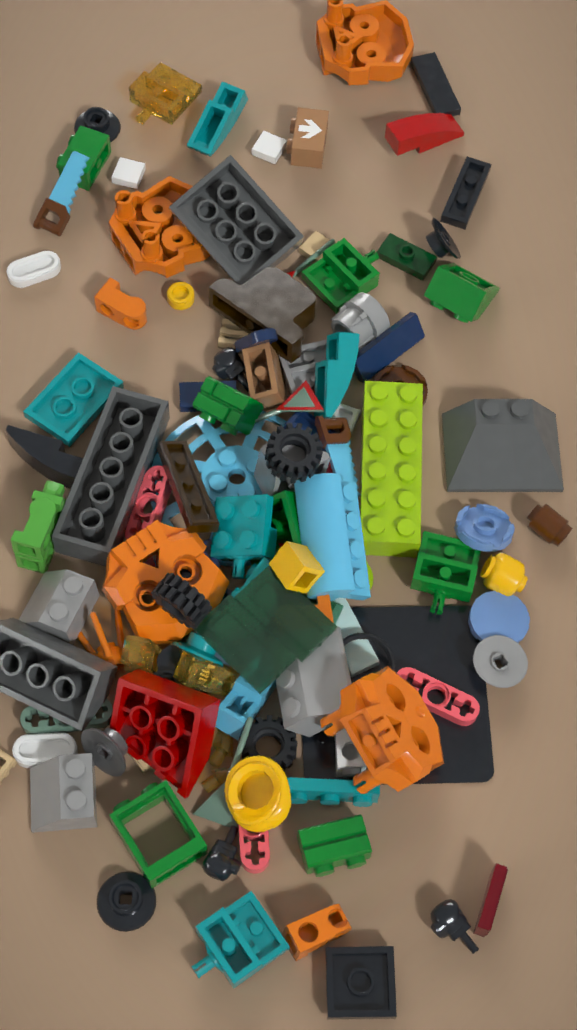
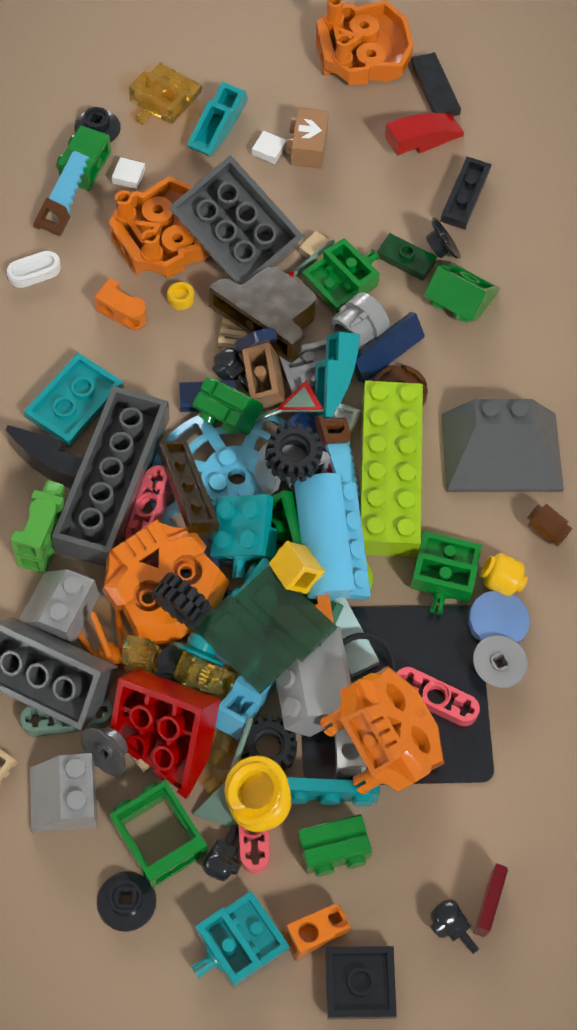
(37, 748): white tile -> none
(484, 528): medium blue tile -> none

